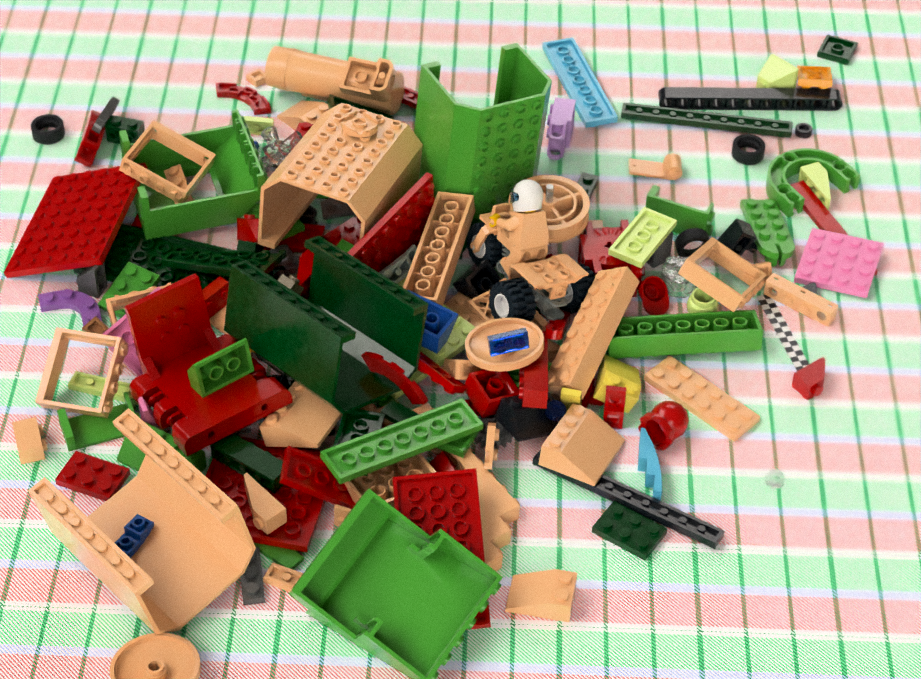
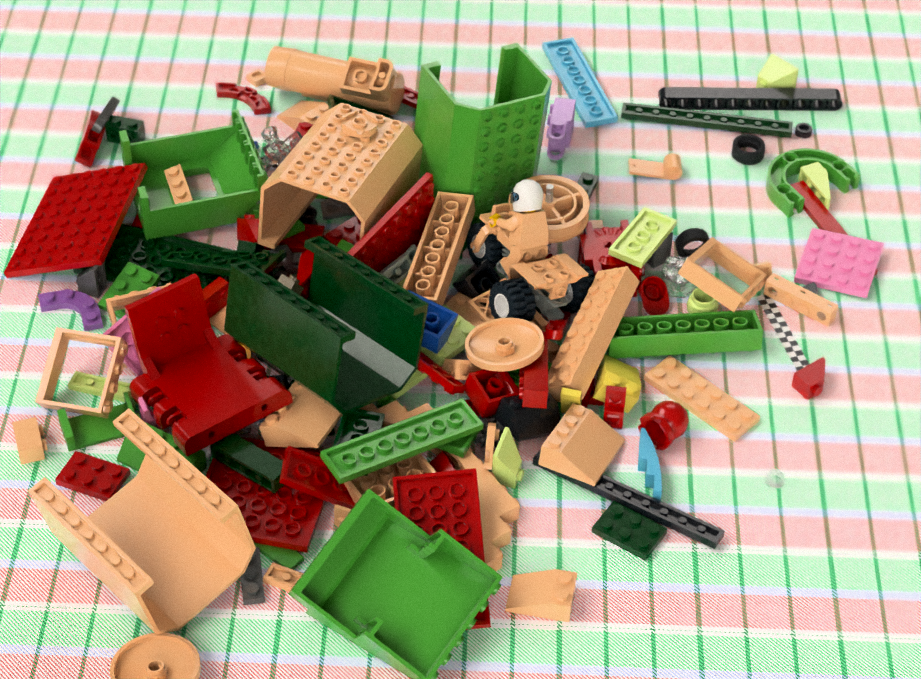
(45, 121): black tyre -> none
(95, 326): medium nougat tile -> none
(135, 534): blue slope -> none
(175, 142): light nougat window -> none
(221, 368): bright green slope -> none
(258, 124): yellowish green plate -> none
(266, 511): light nougat slope -> none
(396, 374): red tile -> none
(397, 412): dark green tile -> none
(507, 461): none -> yellowish green slope
(508, 341): clear blue plate -> none
(555, 410): clear blue tile -> none
(686, 216): bright green panel -> none
(739, 237): black brick -> none
(770, 229): bright green plate -> none
(814, 76): light orange plate -> none
(837, 49): dark green tile -> none

